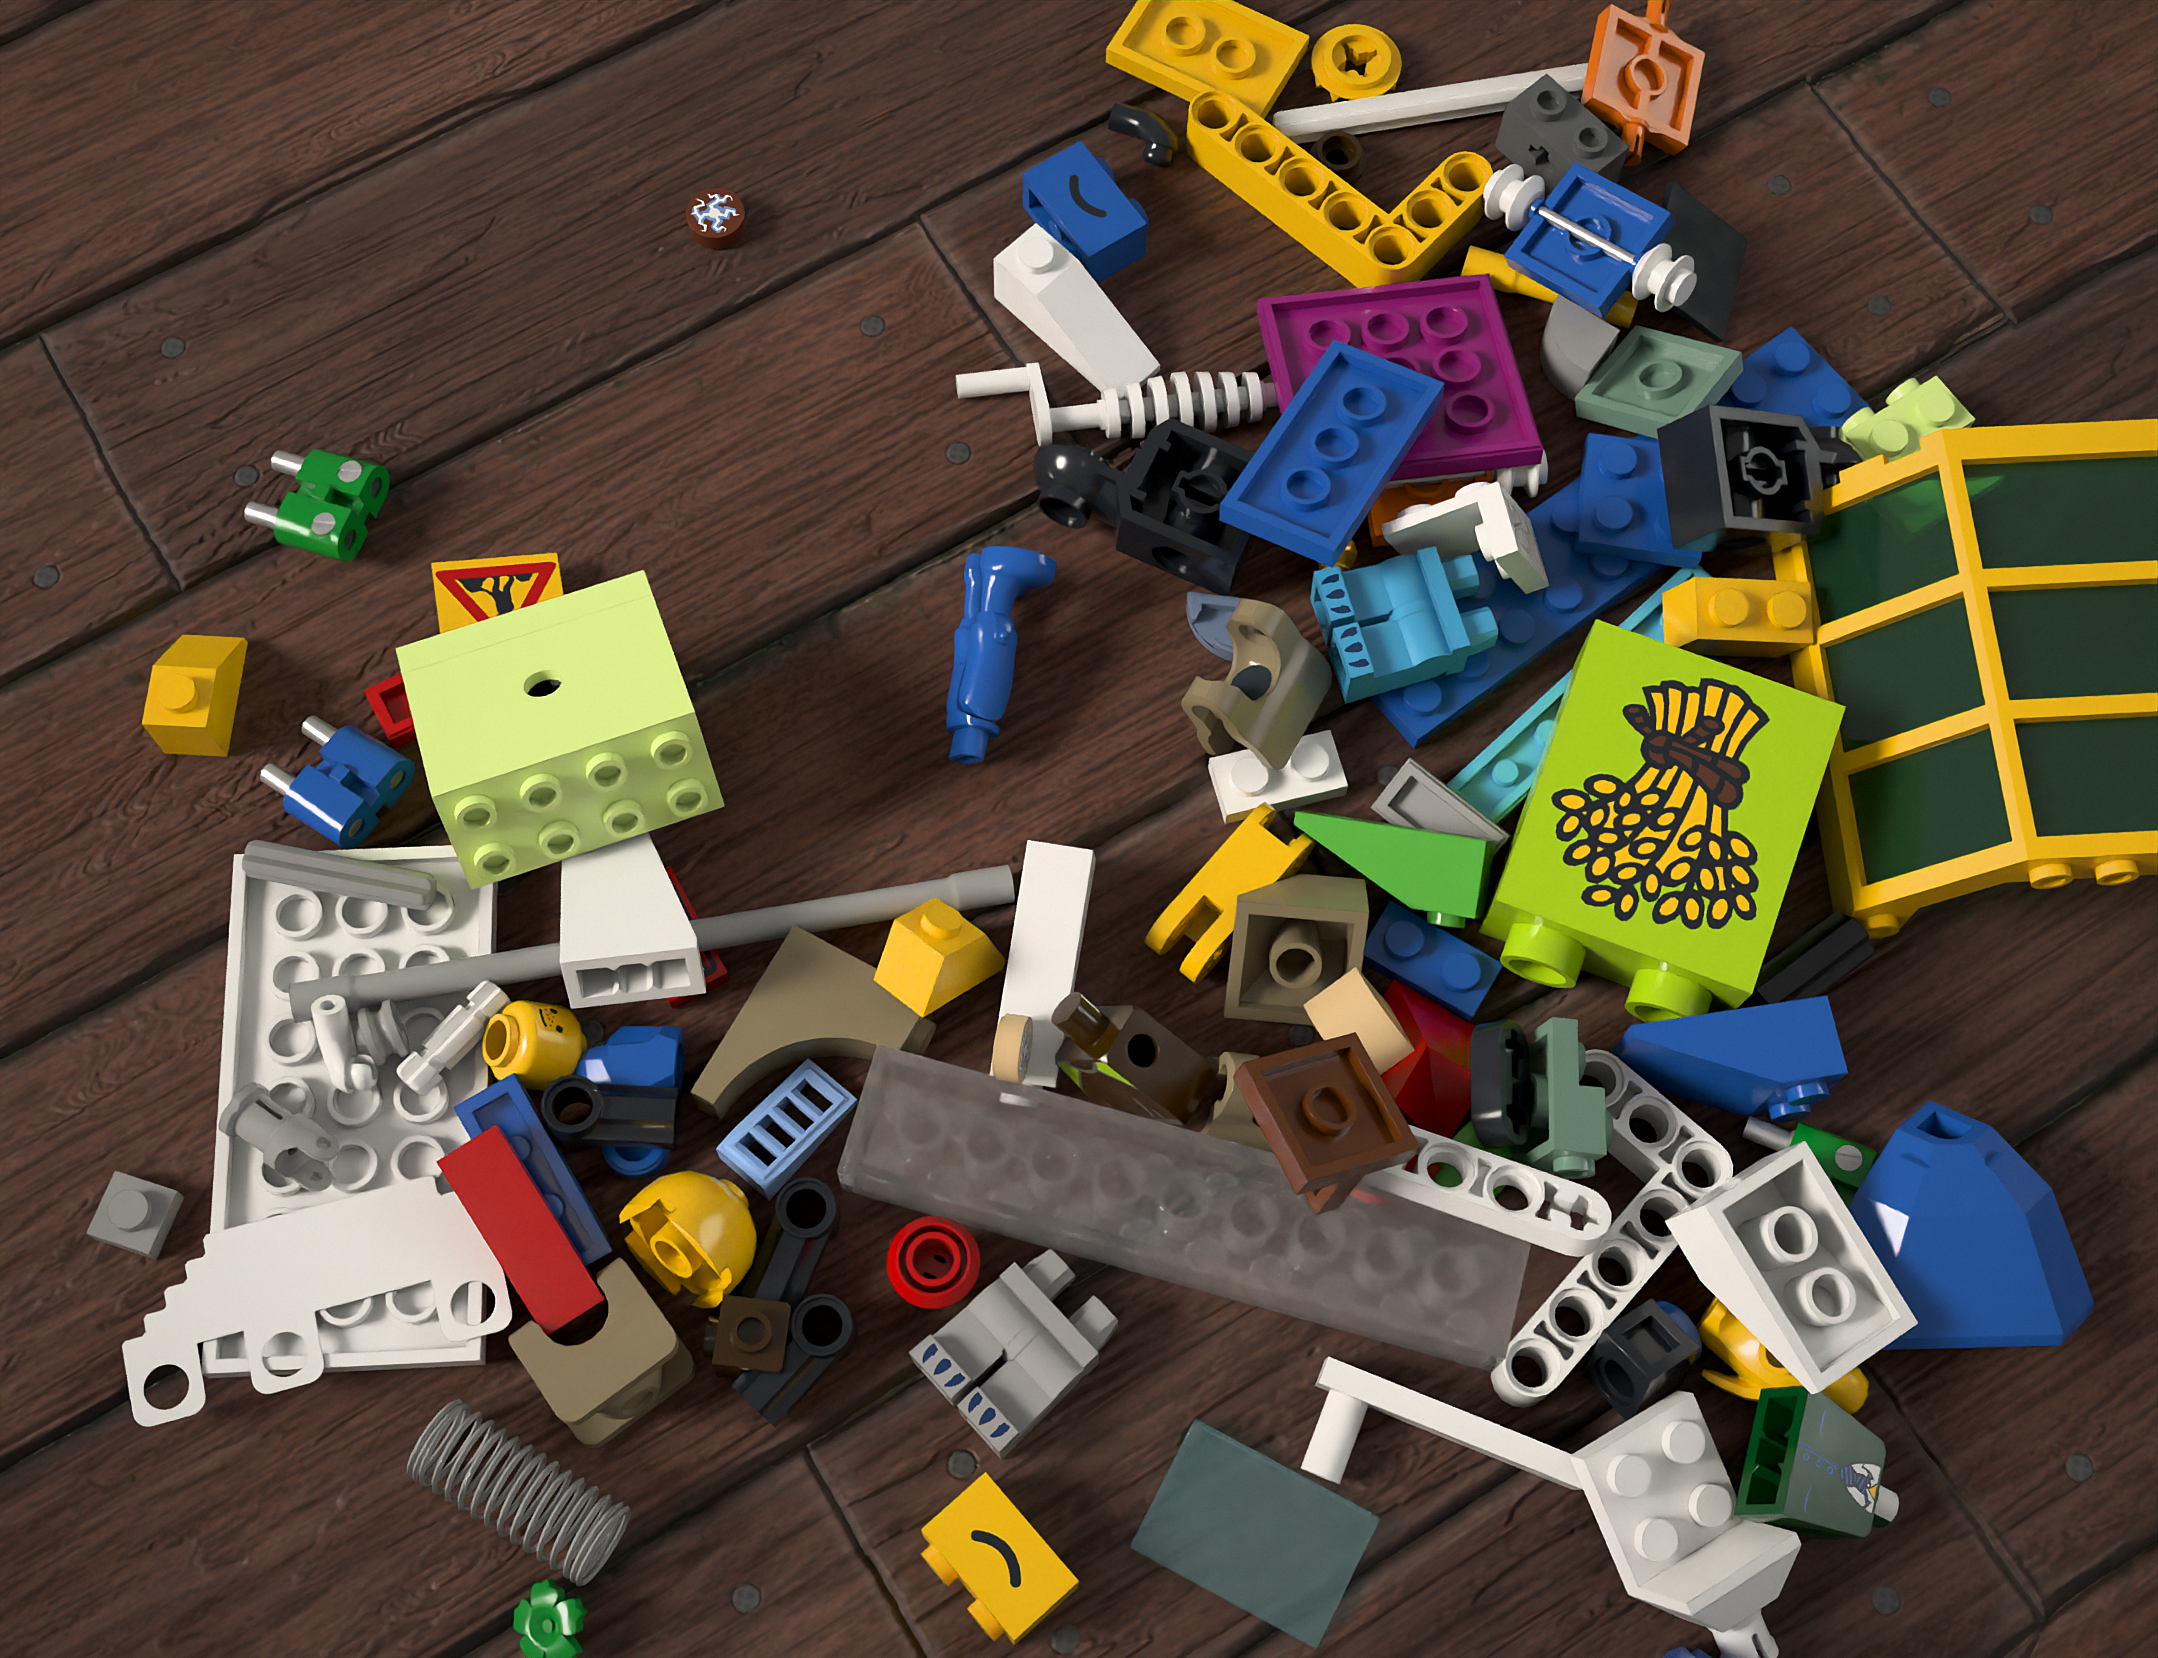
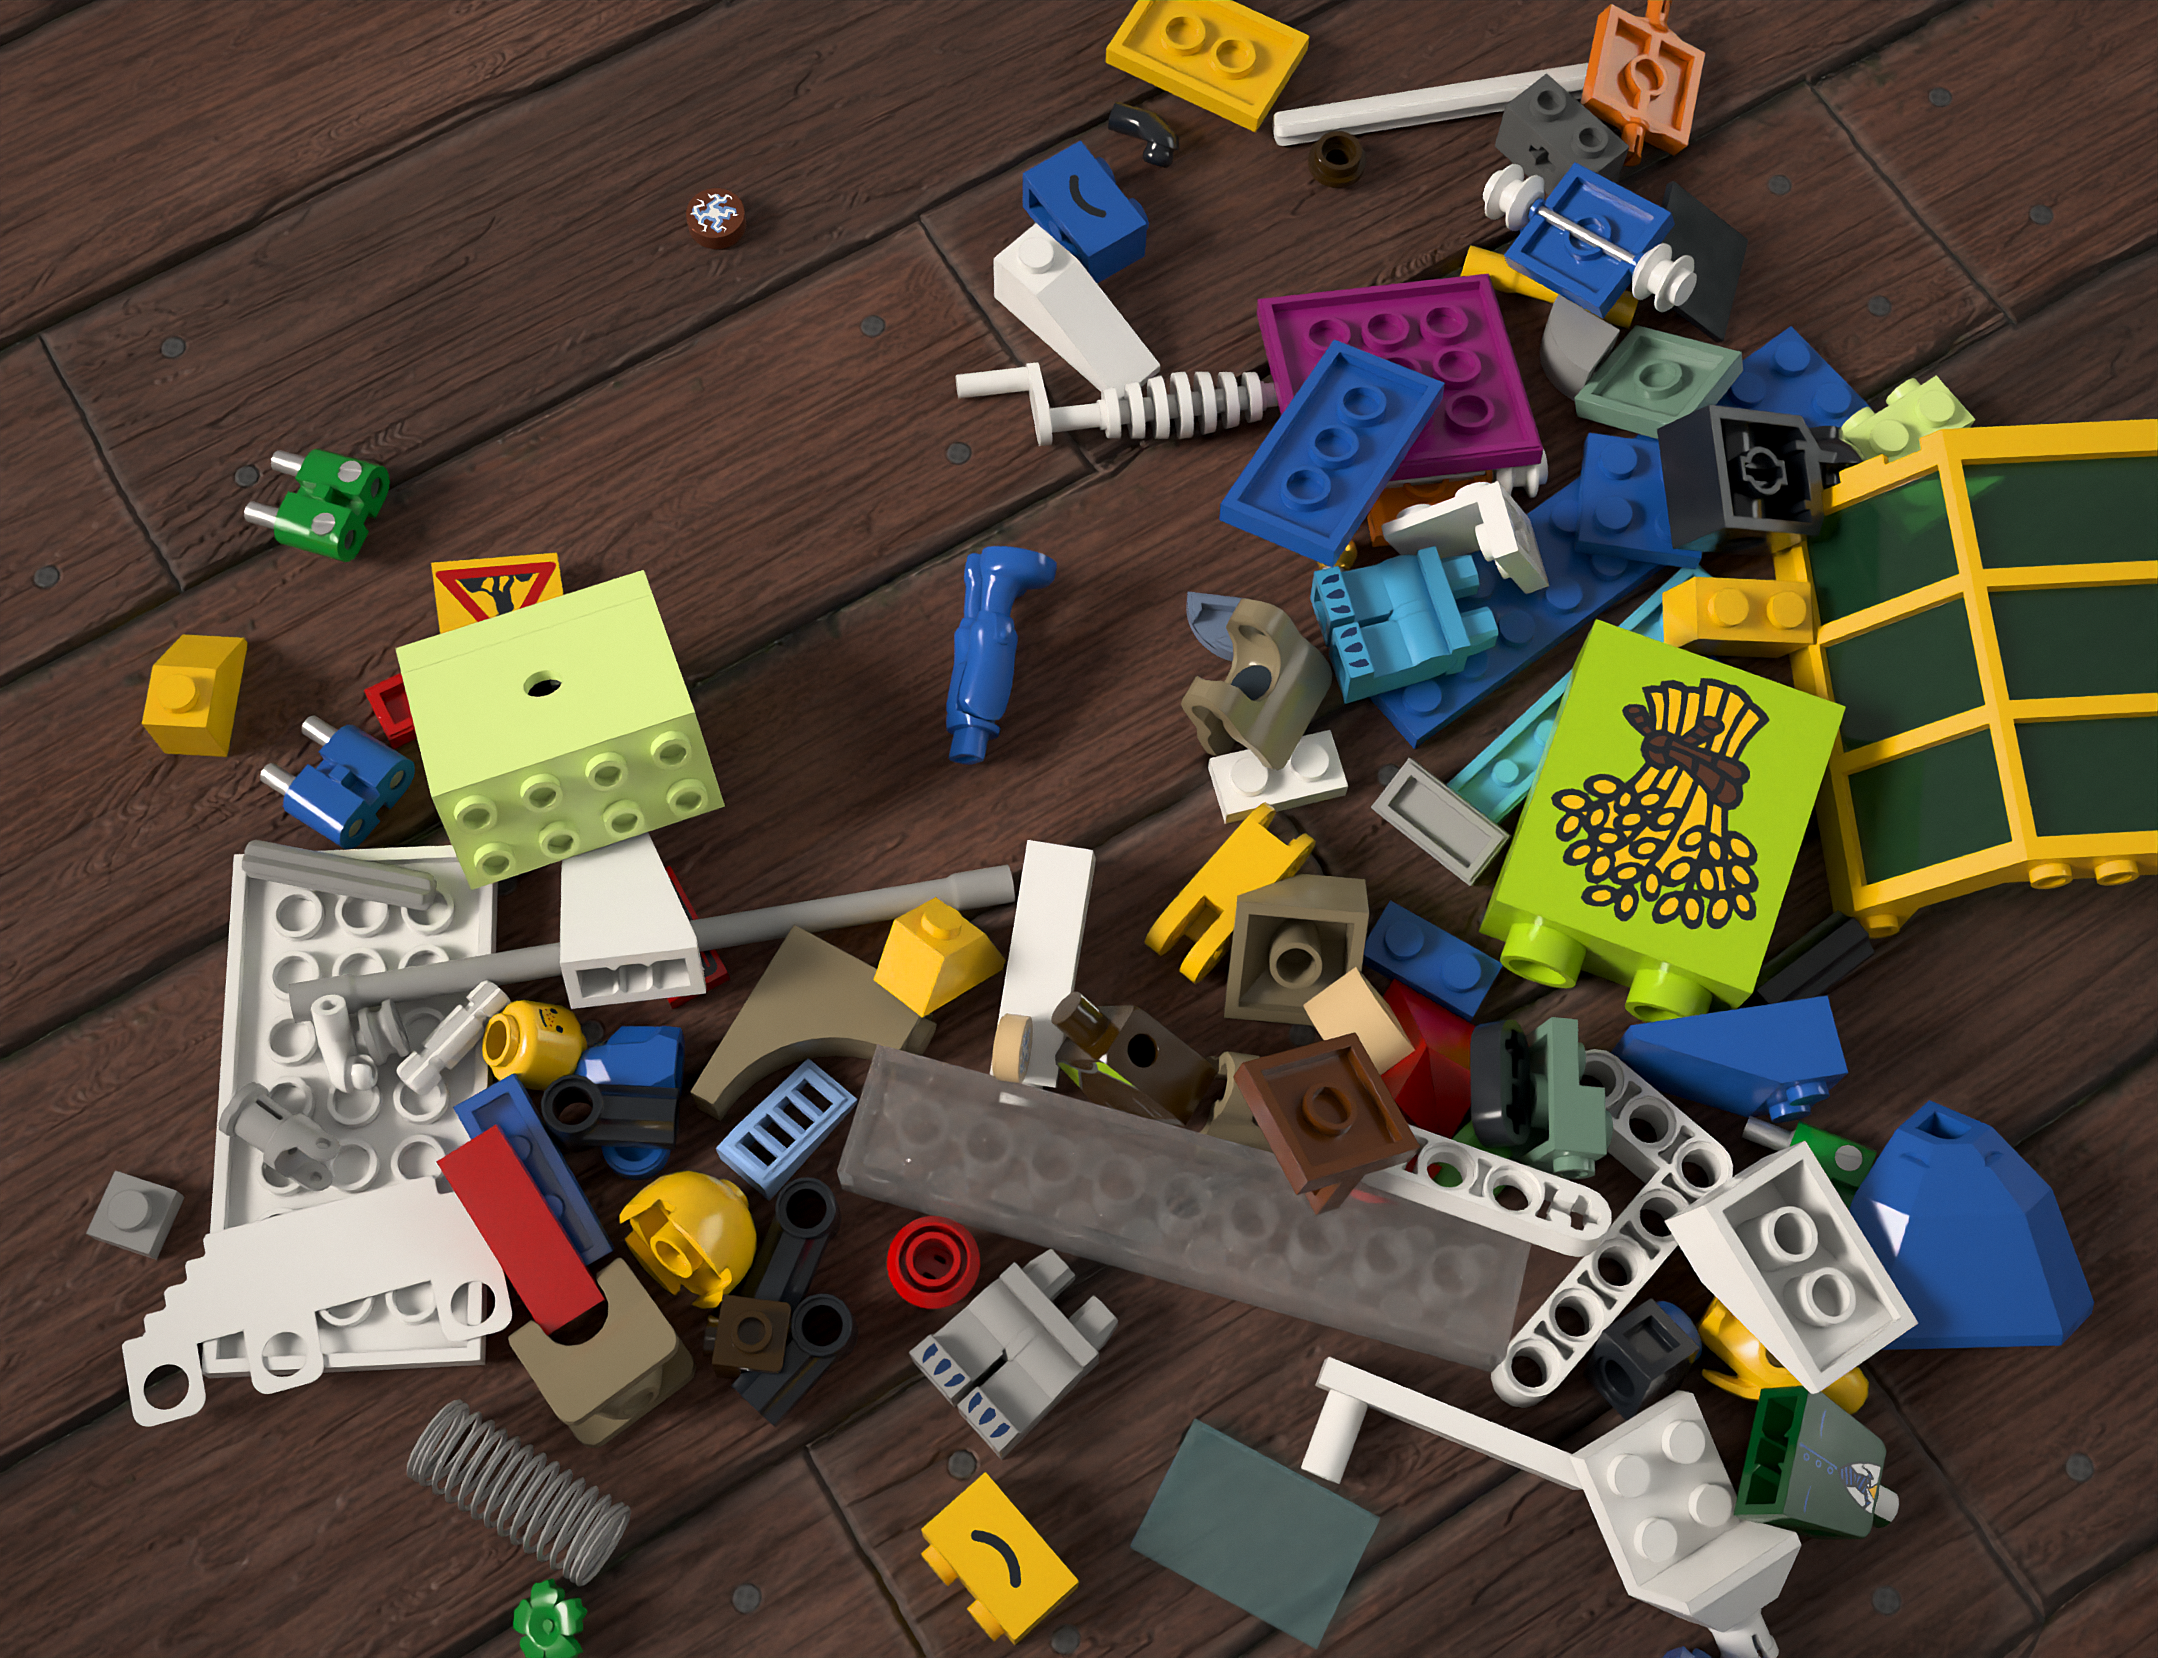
(1161, 507): black brick -> none
(1330, 200): yellow beam -> none
(1361, 46): yellow gear -> none
(1415, 865): bright green slope -> none

